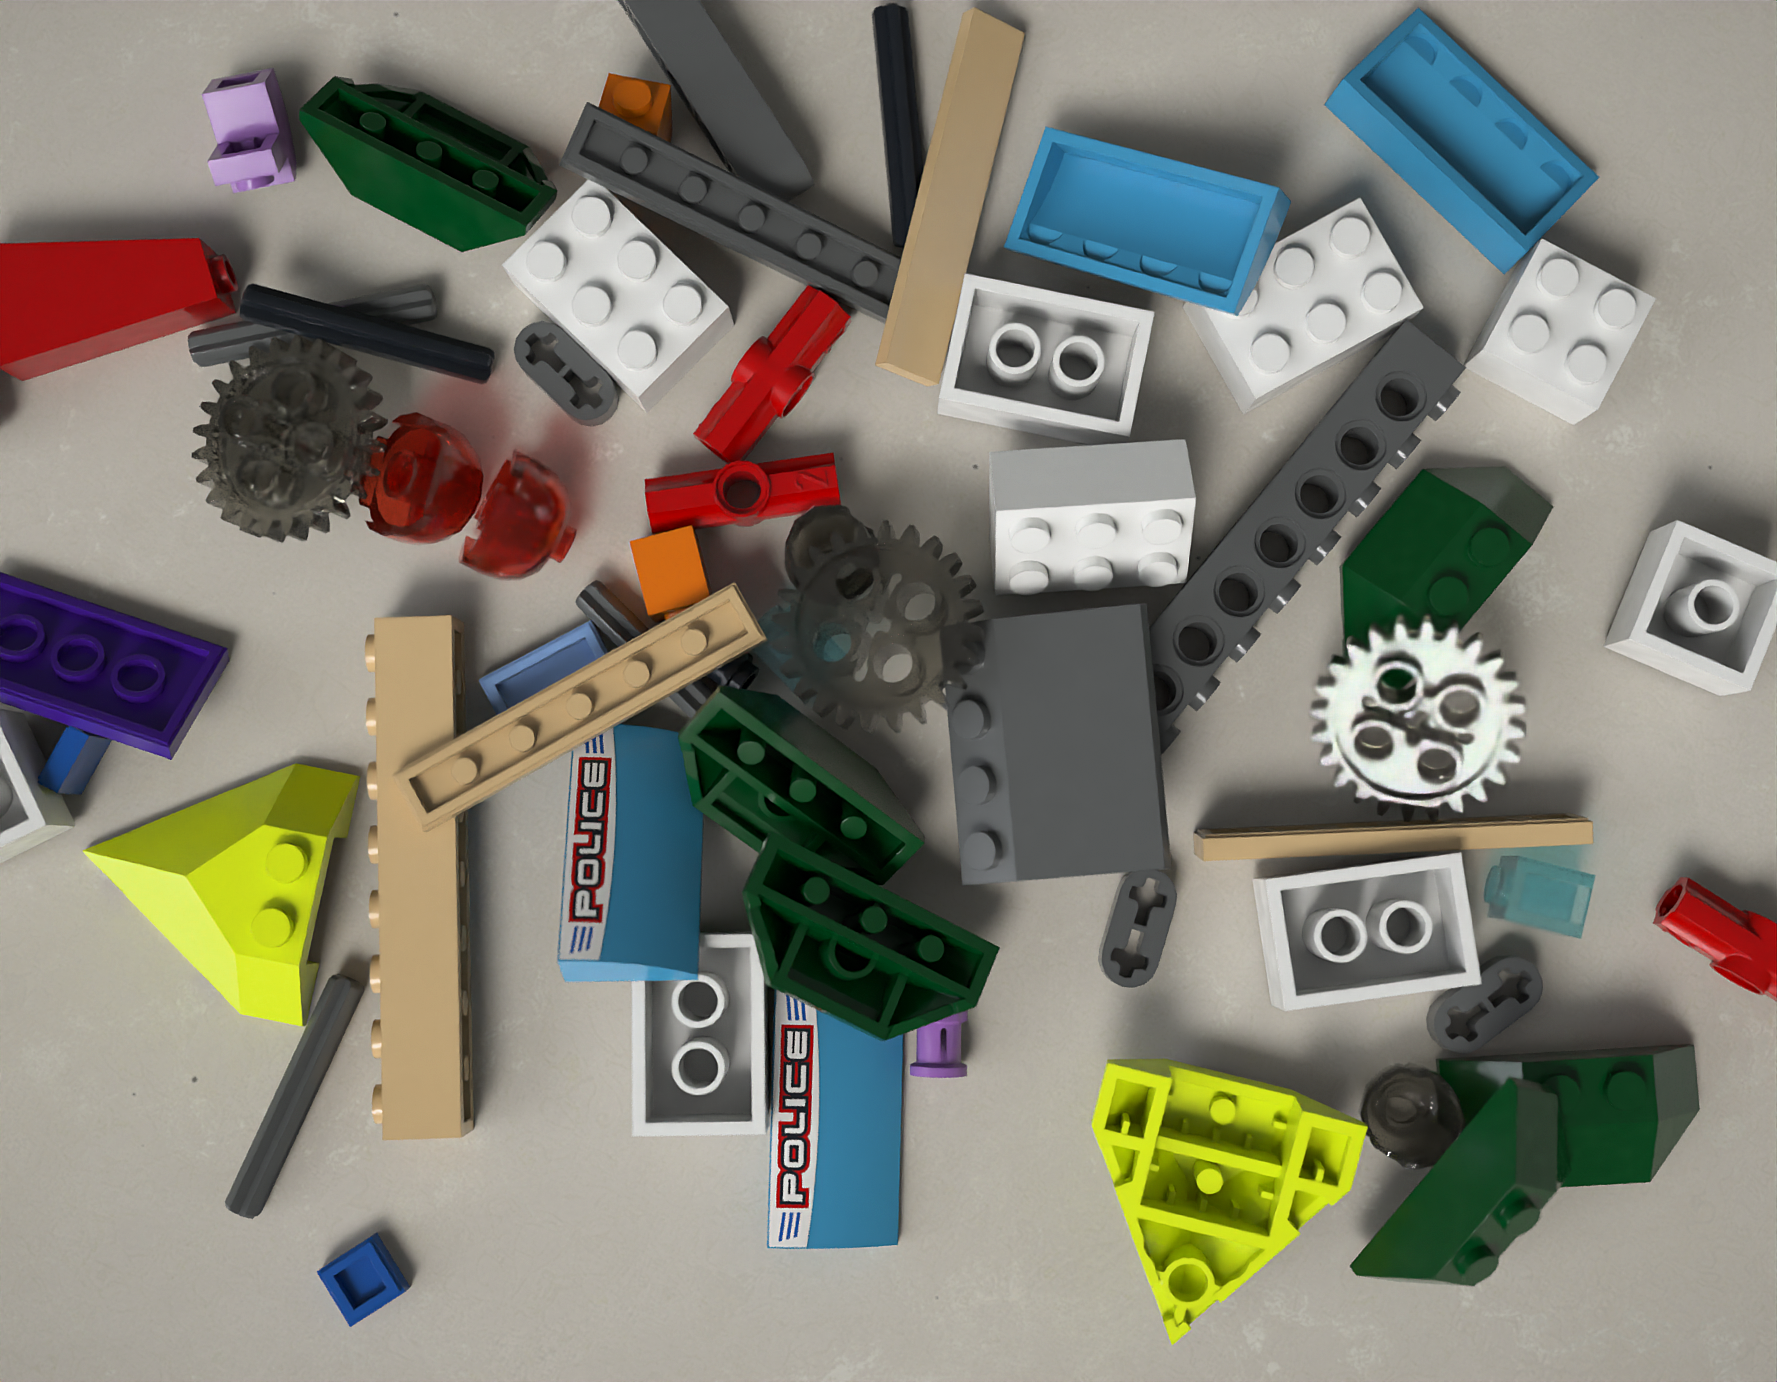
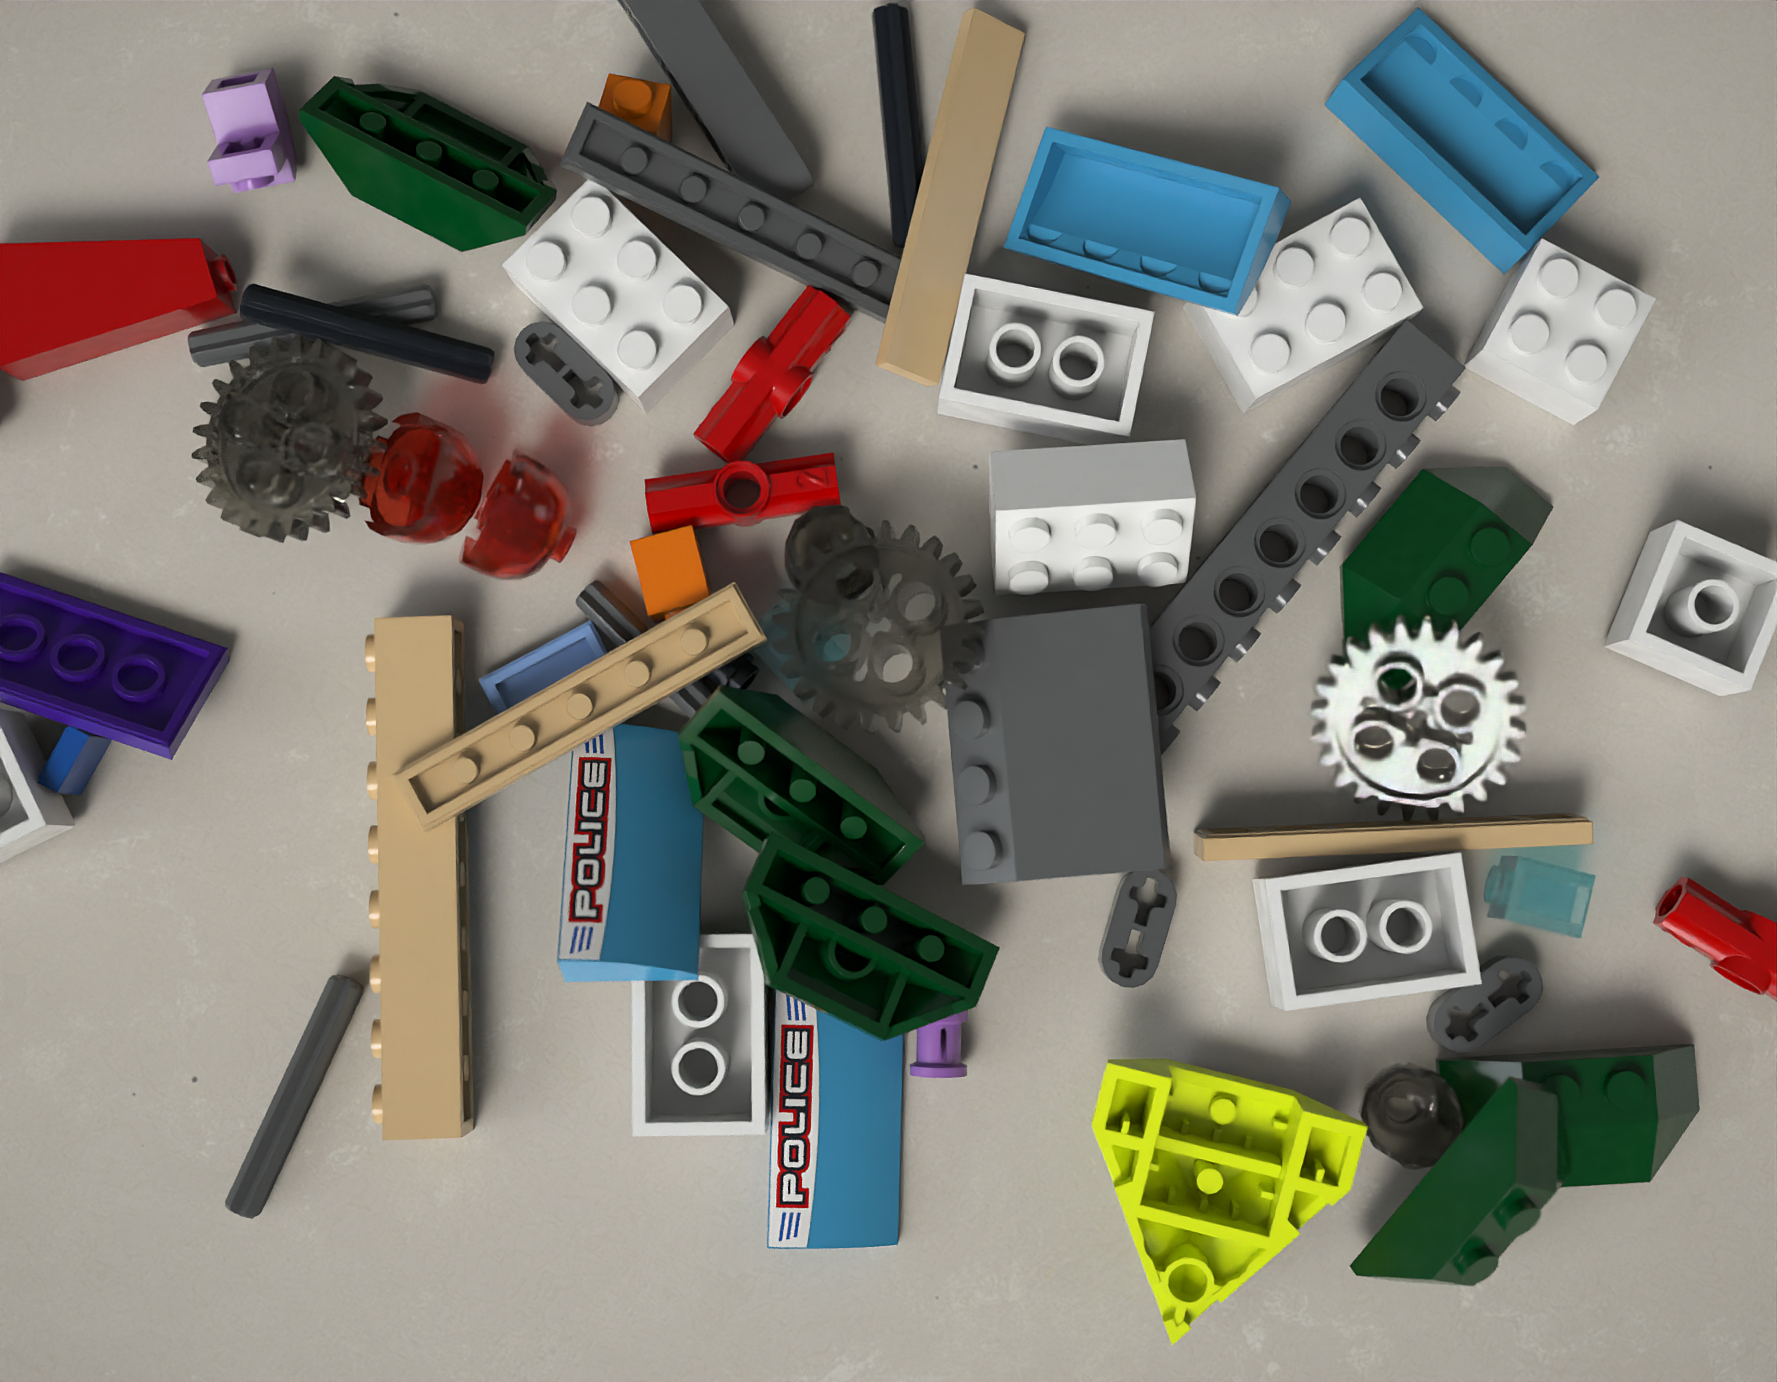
(241, 883): neon yellow wedge -> none
(363, 1279): blue tile -> none

